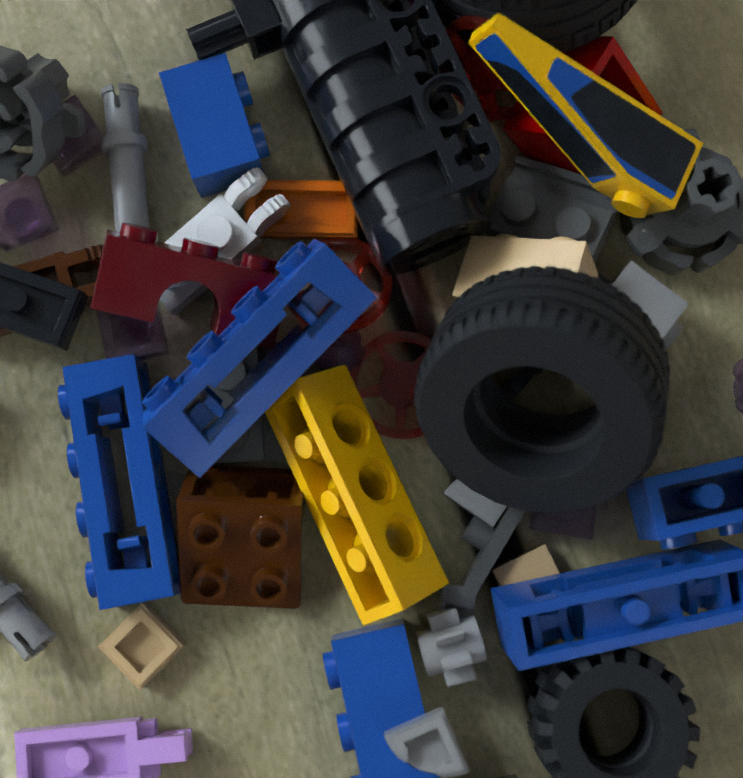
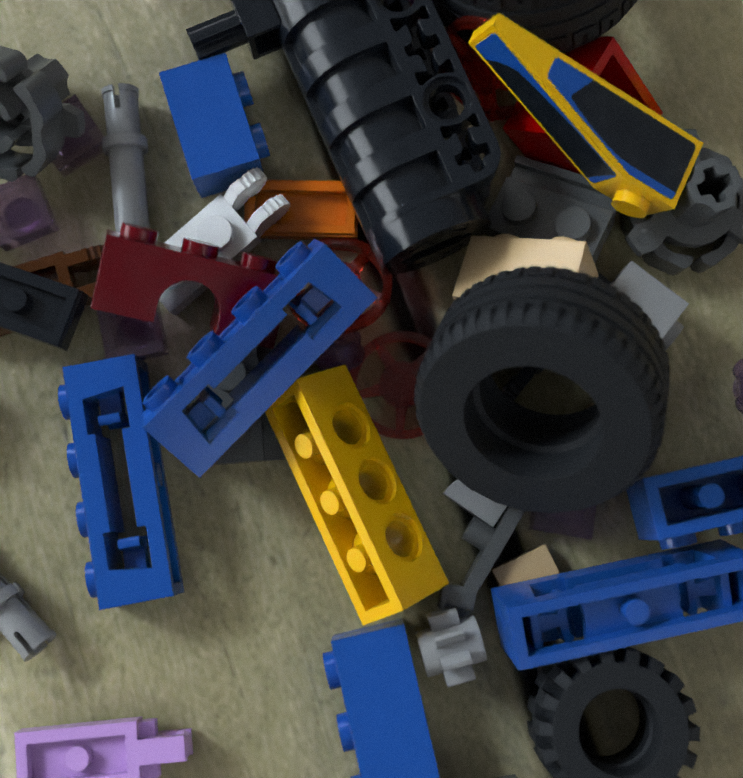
(142, 645): tan tile -> none
(240, 537): reddish brown bracket -> none
(428, 744): light grey tile -> none

